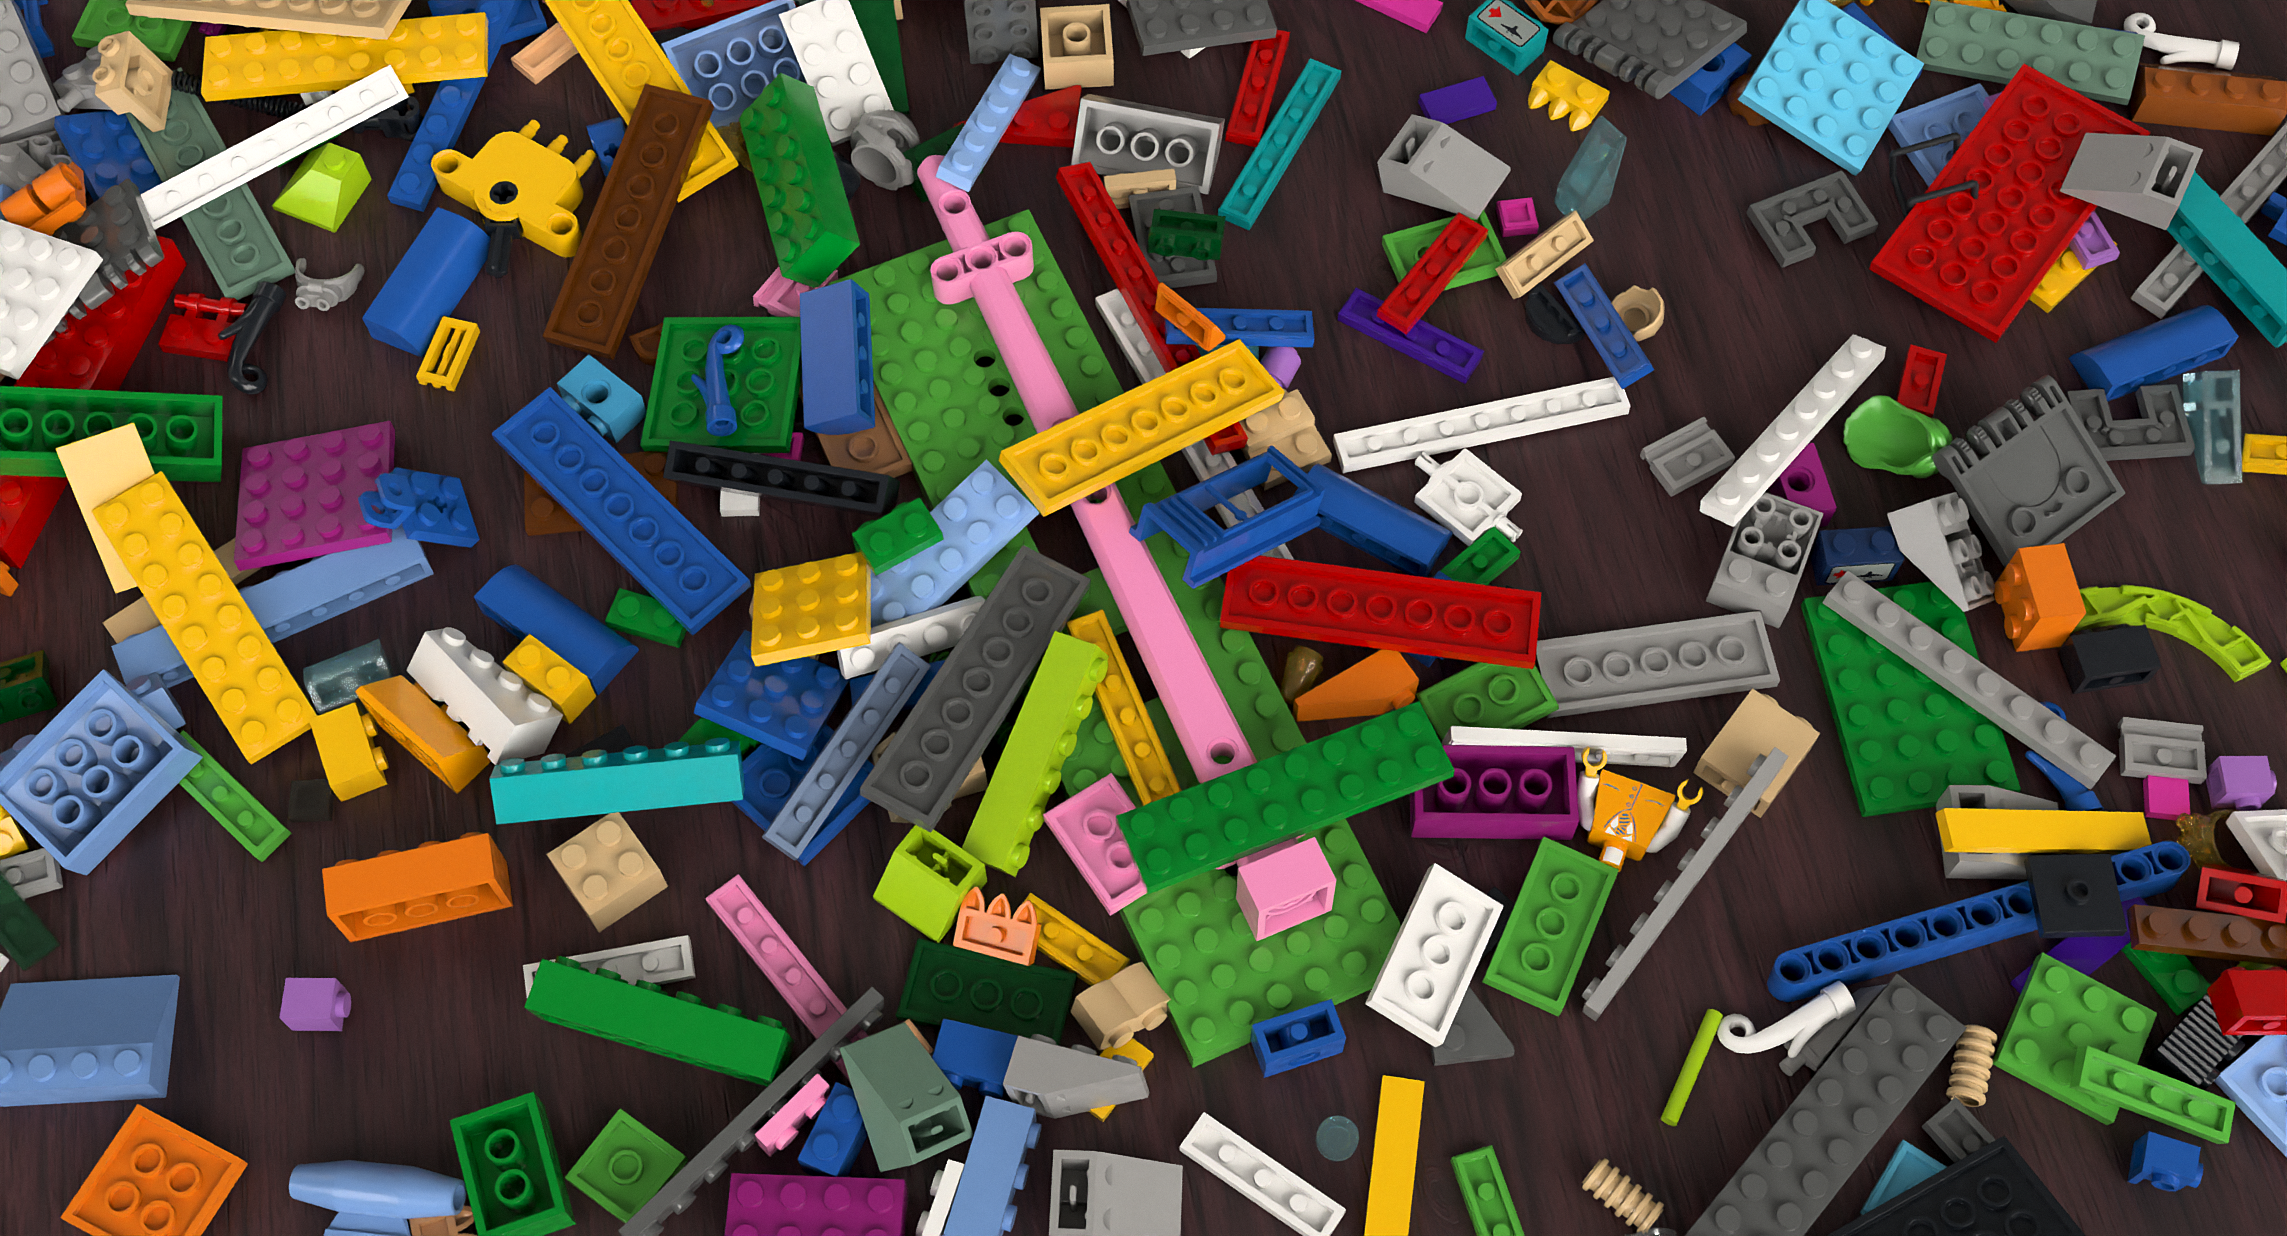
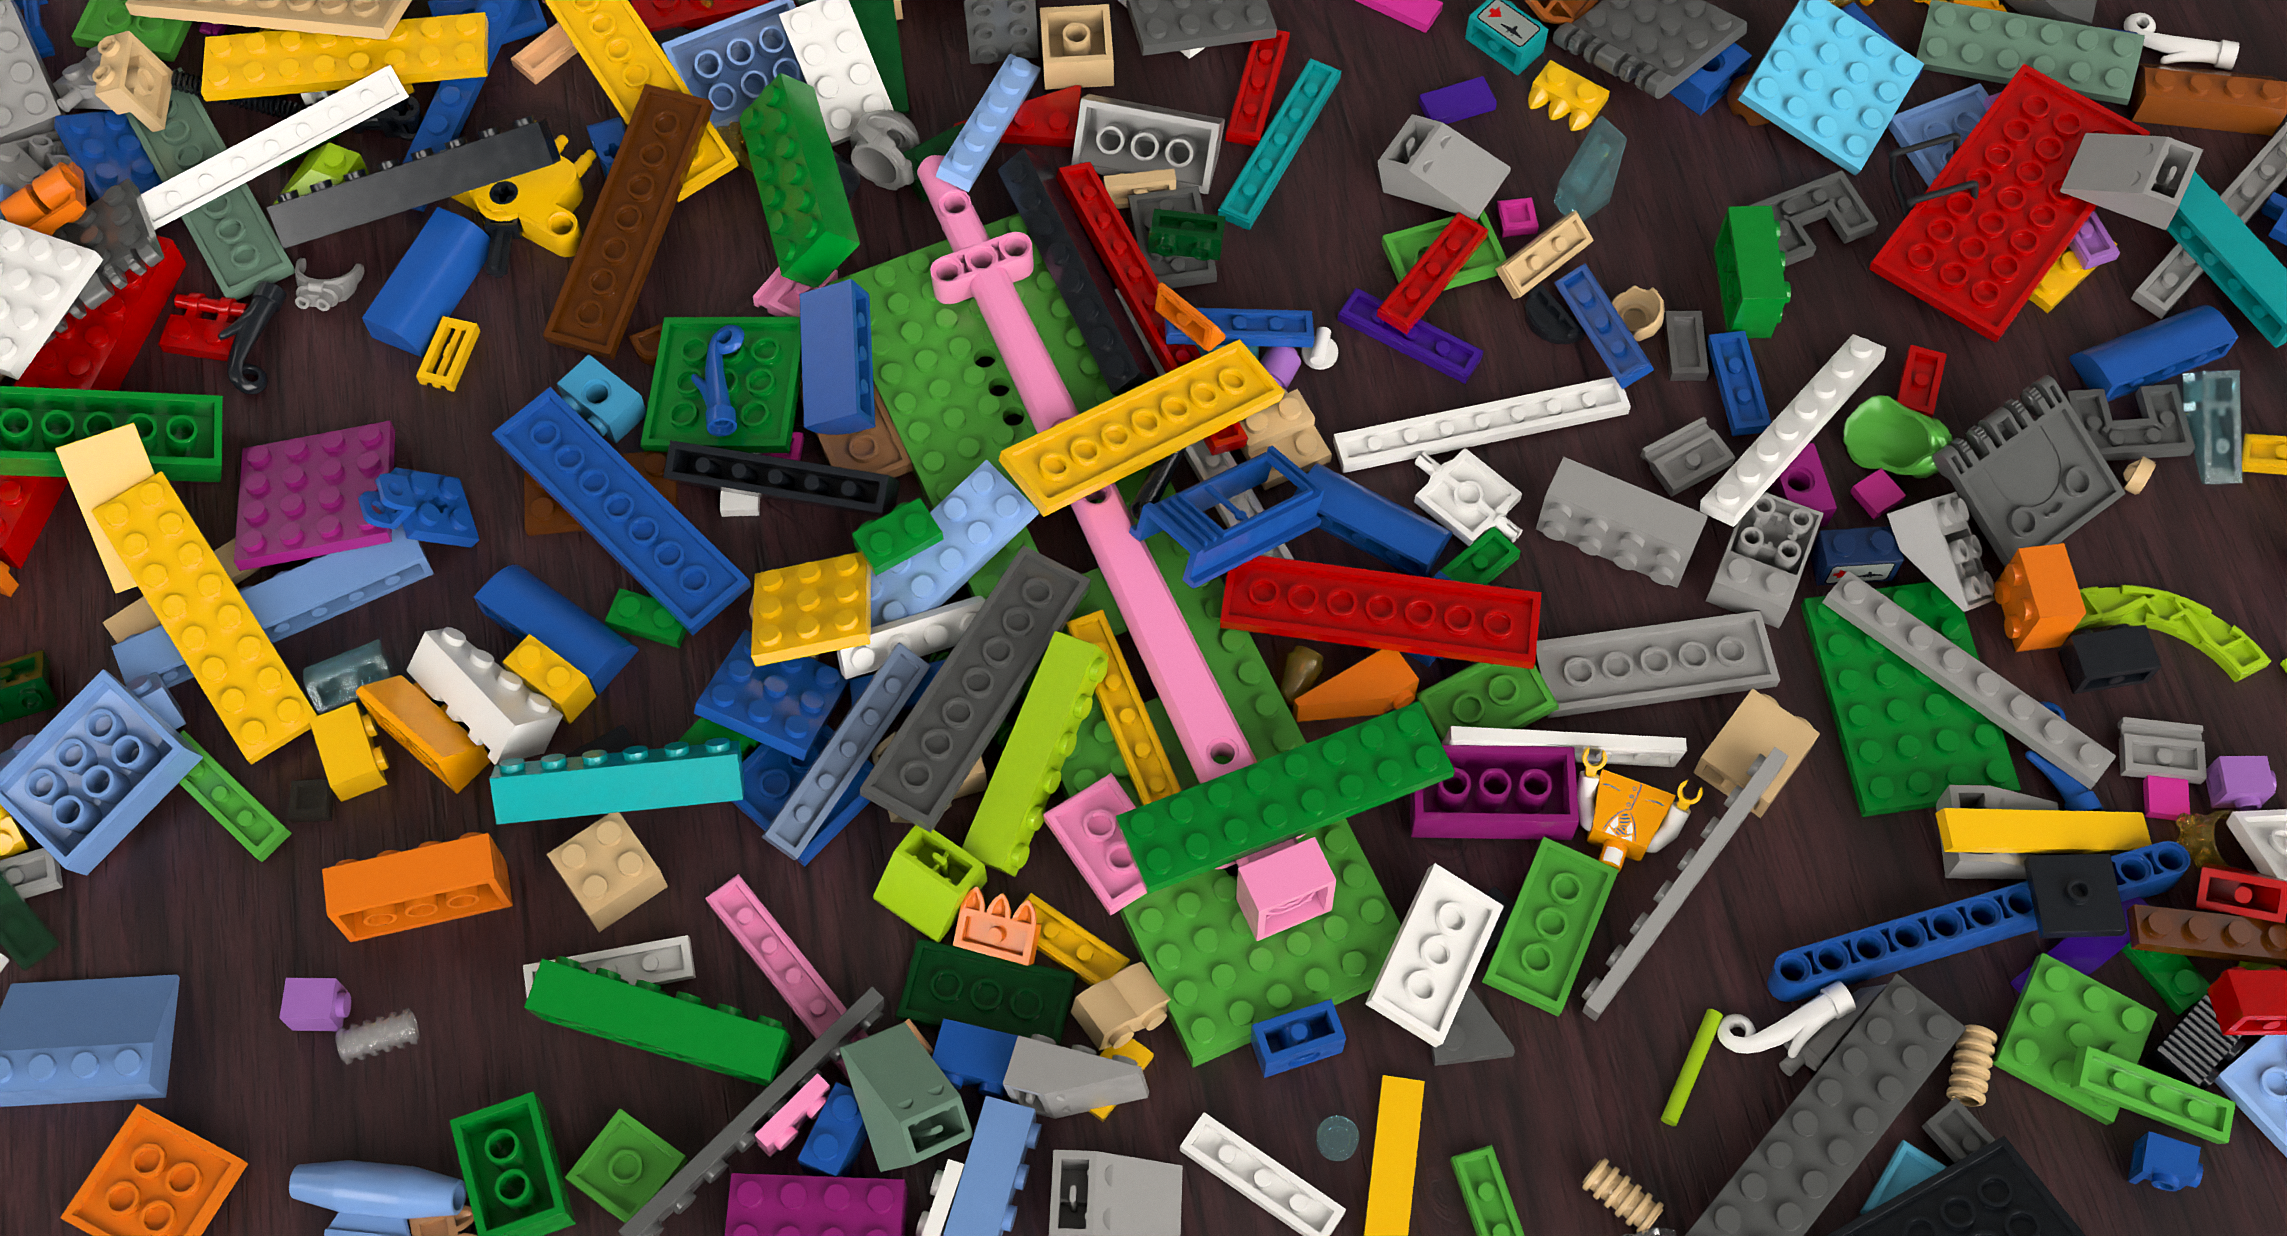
(377, 1036): none -> clear piece
(413, 183): none -> black brick
(1077, 273): none -> black brick
(1156, 482): none -> black piece
(1323, 352): none -> white plate
(1620, 522): none -> light grey brick
(1685, 346): none -> flat silver tile
(1738, 383): none -> blue plate
(1751, 271): none -> green brick
(1877, 493): none -> dark pink tile
(2137, 475): none -> tan tile

